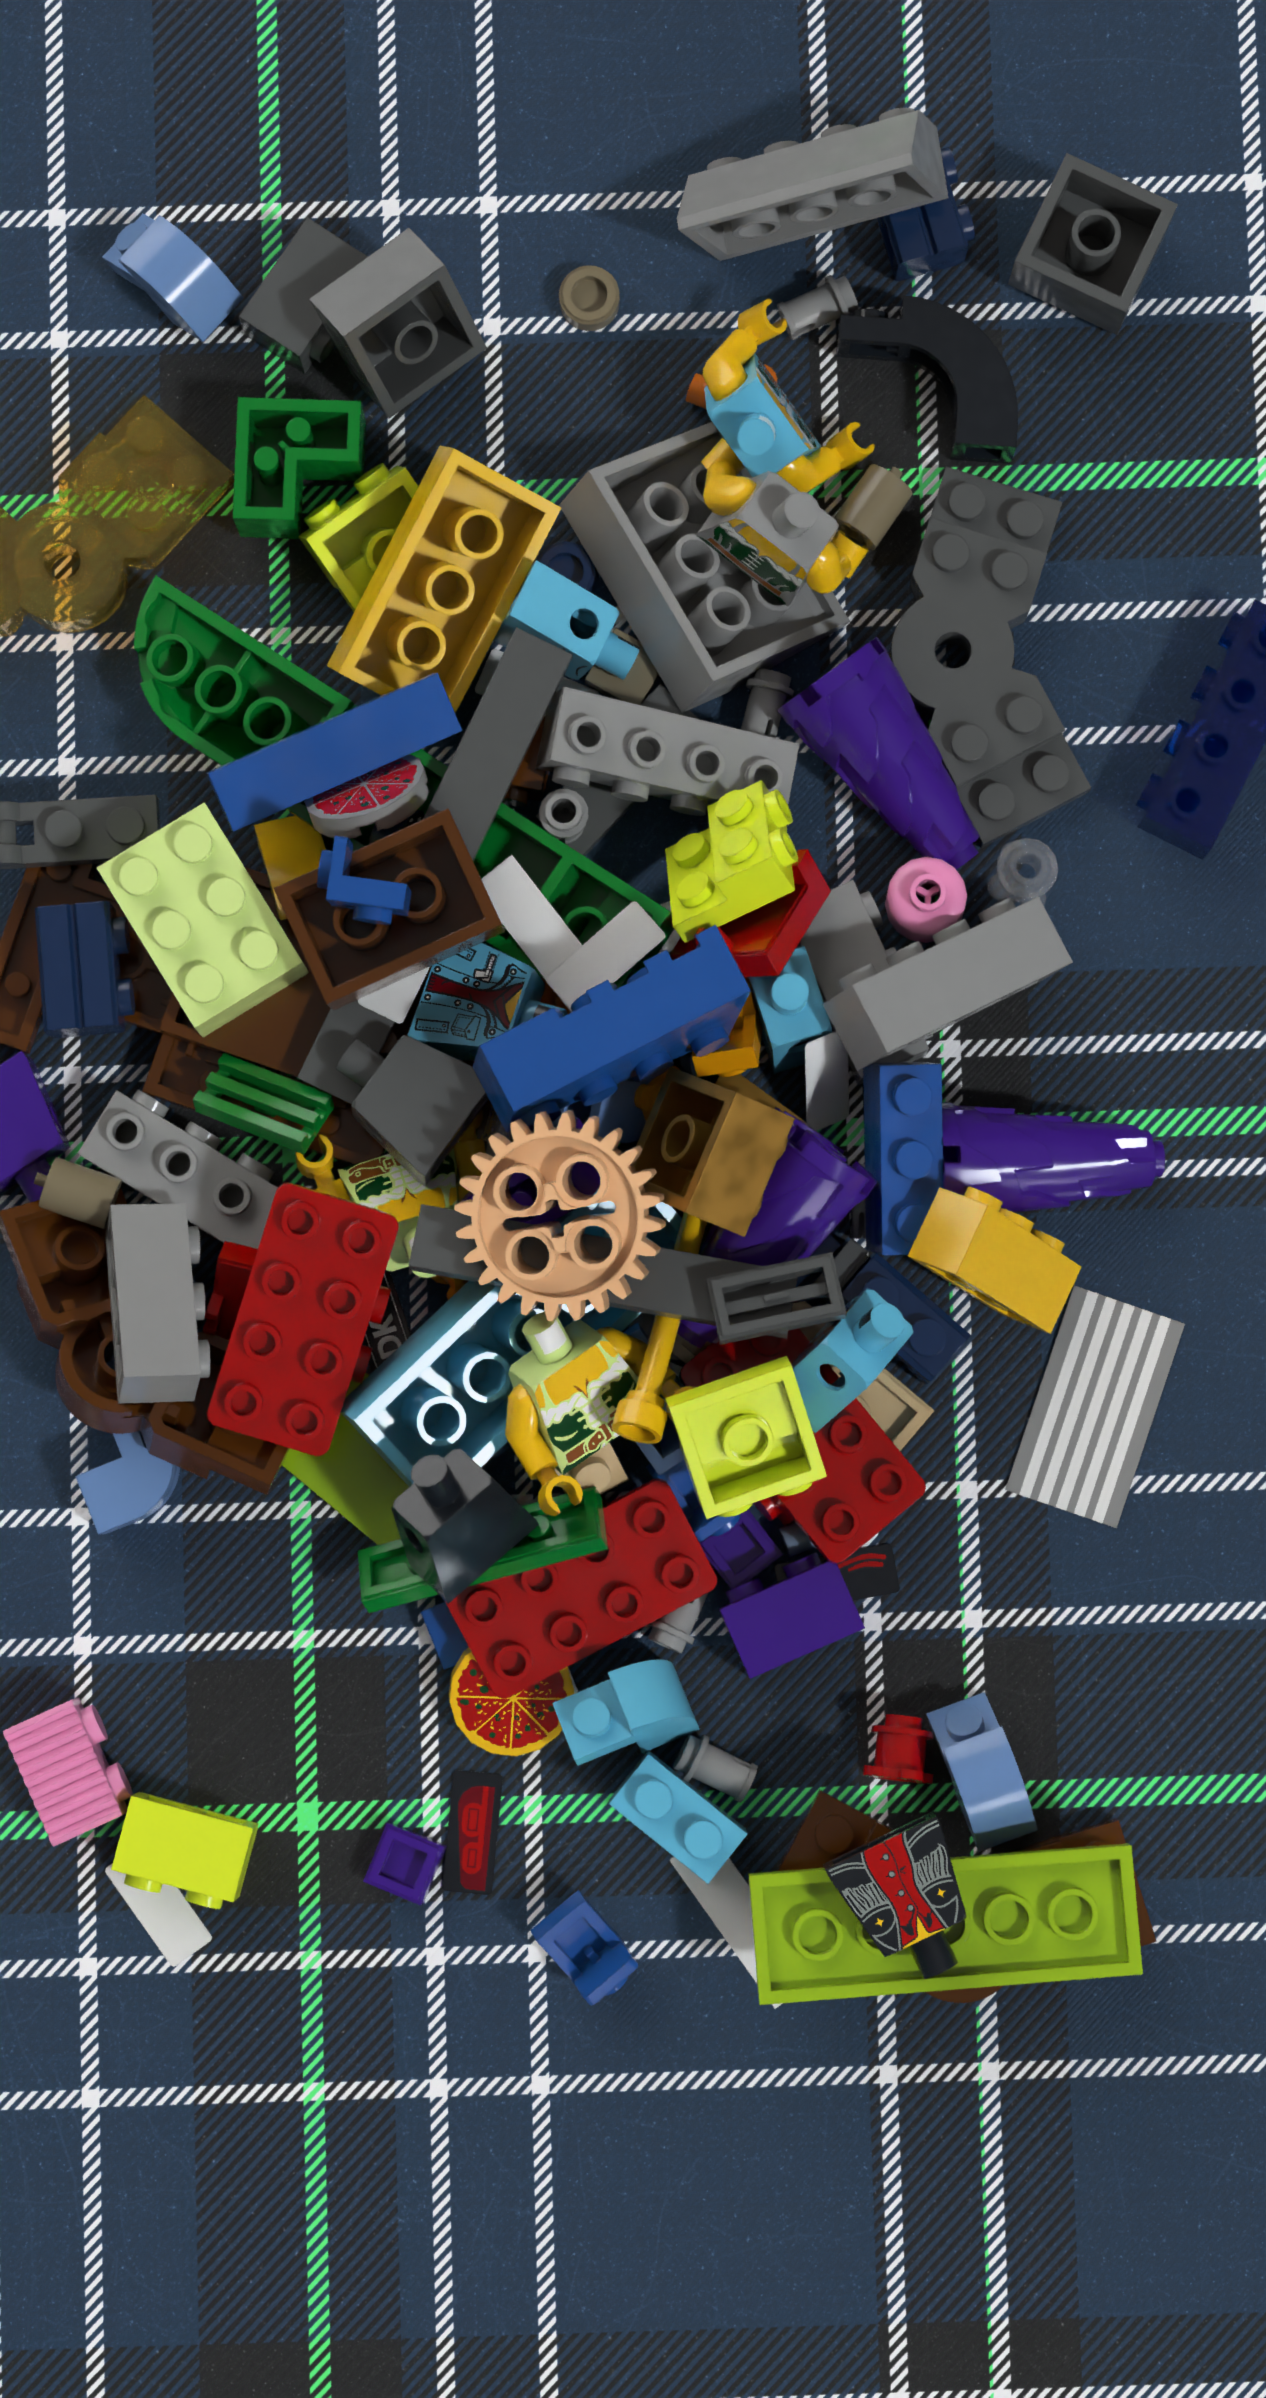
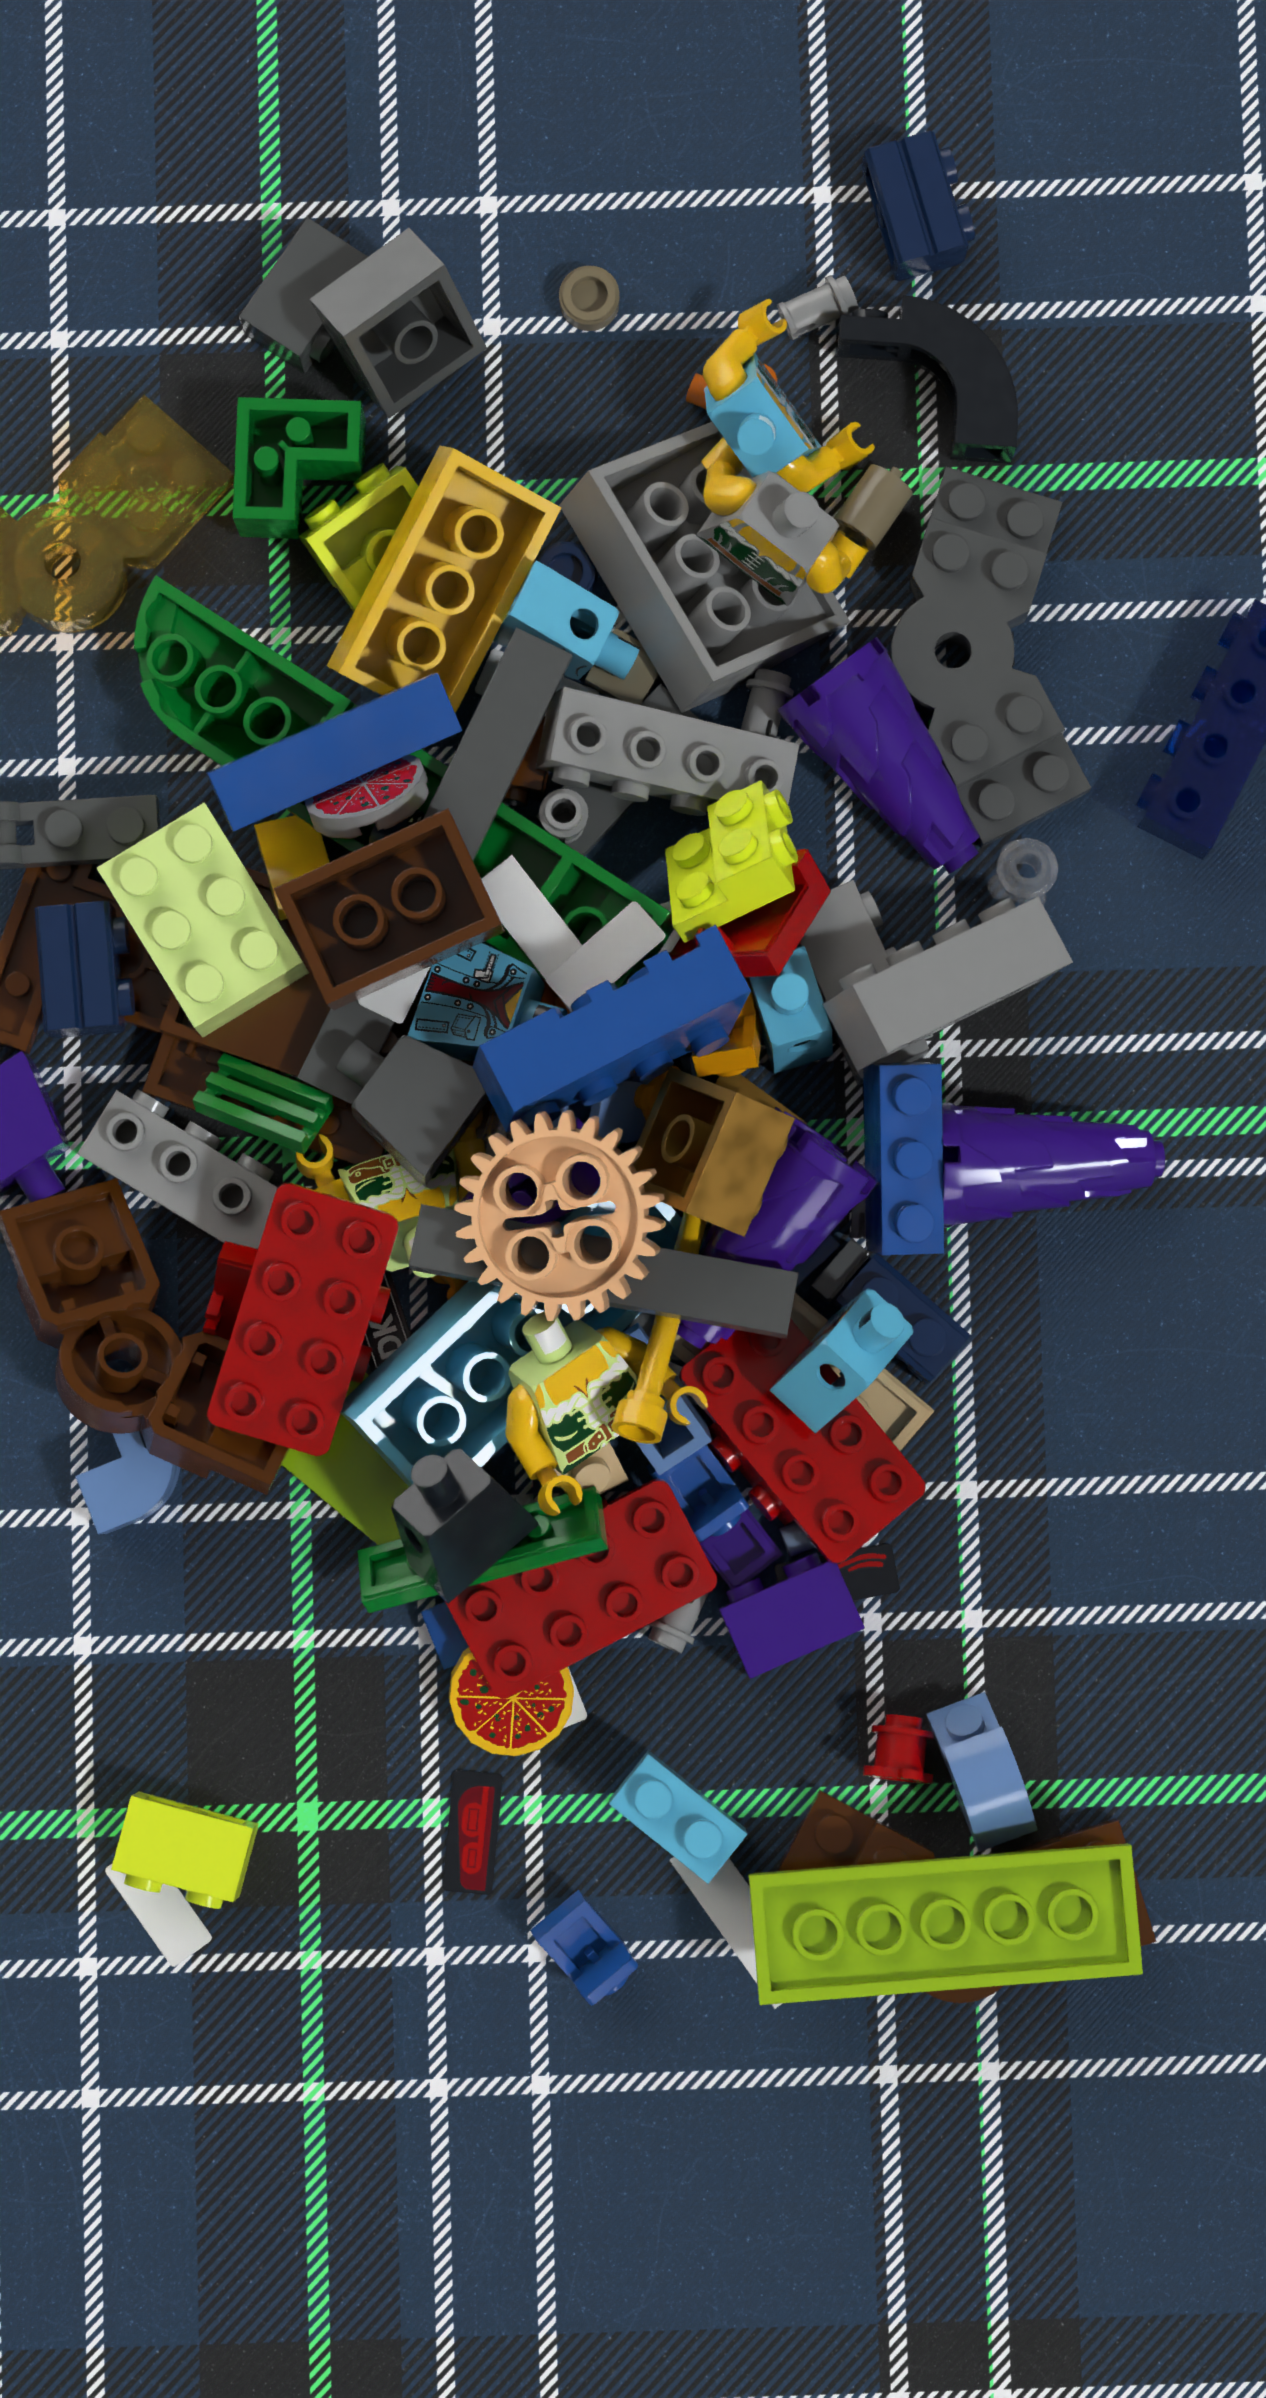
(68, 1770): bright pink brick -> none
(78, 1192): dark tan piece -> none
(155, 1303): light grey brick -> none
(174, 274): medium blue brick -> none
(370, 898): blue bracket -> none
(405, 1863): dark purple tile -> none
(635, 1705): medium azure brick -> none
(715, 1767): light grey pin -> none
(746, 1438): neon yellow plate -> none
(783, 1322): dark grey tile -> none
(814, 185): light grey slope -> none
(826, 1081): white sticker -> none
(904, 1892): torso -> none
(926, 878): bright pink head -> none
(995, 1257): yellow brick -> none
(1092, 243): dark grey brick -> none
(1095, 1406): sticker -> none

